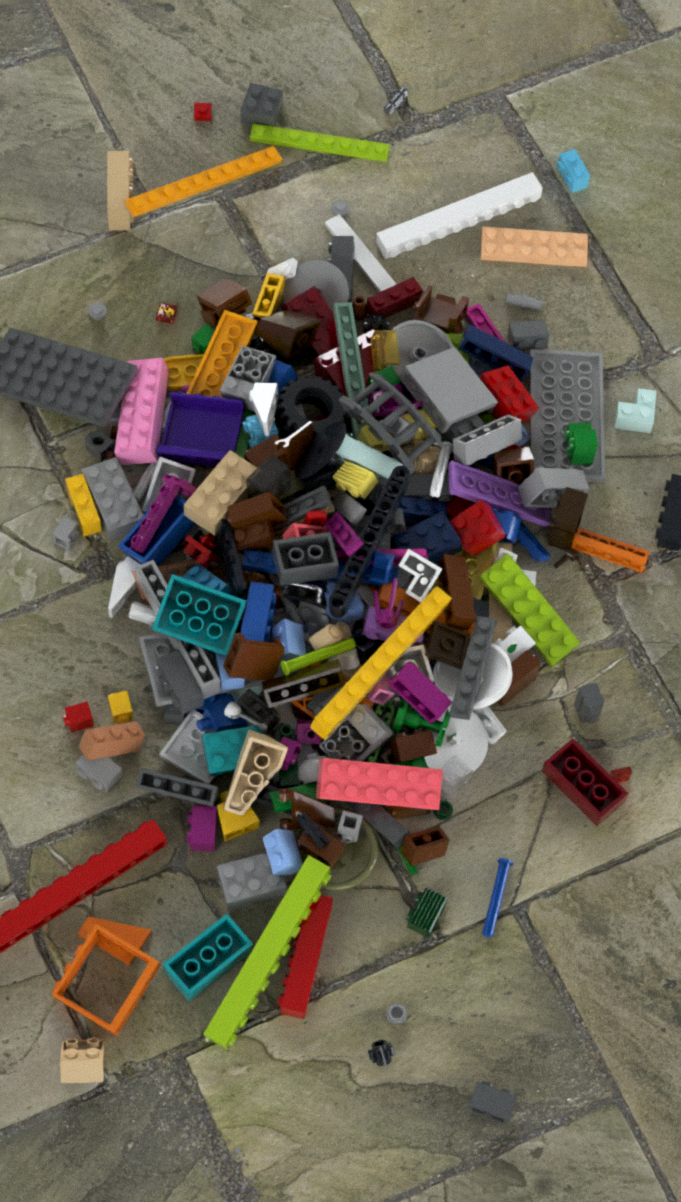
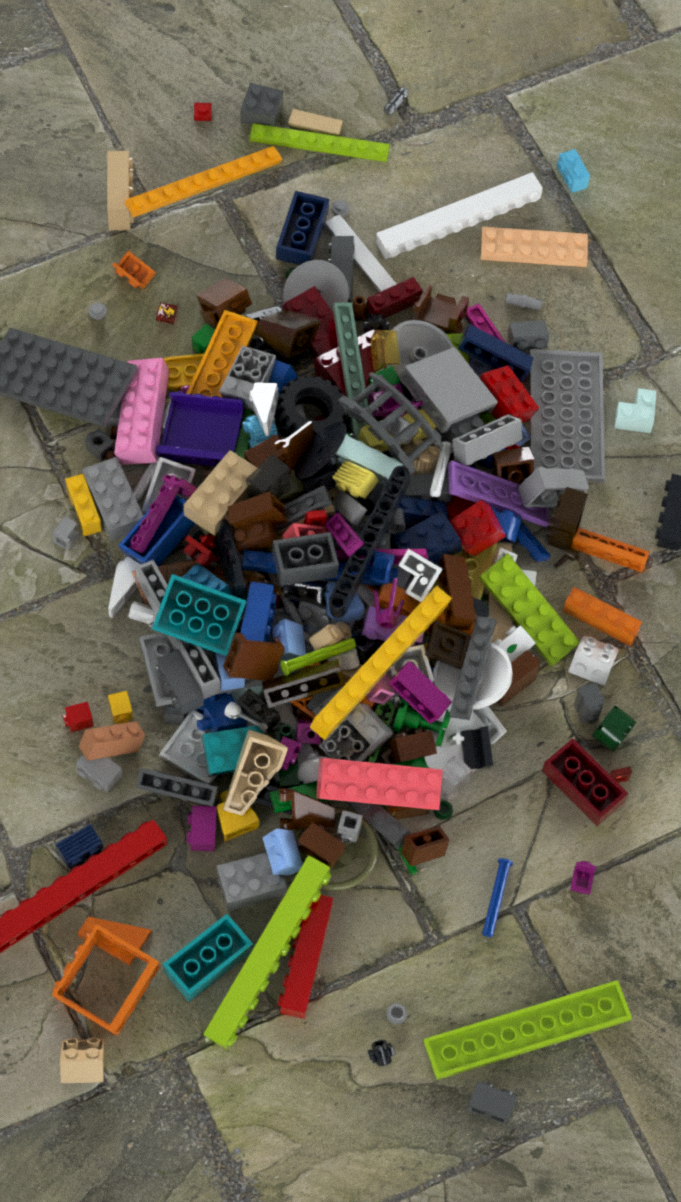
(79, 846): none -> dark blue brick
(134, 269): none -> orange bracket
(270, 296): yellow slope -> none
(285, 269): white plate -> none
(302, 228): none -> dark blue brick
(312, 830): black pin -> none
(315, 123): none -> tan tile
(427, 912): dark green brick -> none
(477, 748): none -> black panel
(527, 1030): none -> lime plate
(581, 443): green brick -> none
(583, 877): none -> magenta bracket
(593, 660): none -> white bracket
(602, 616): none -> orange brick
(614, 728): none -> dark green brick

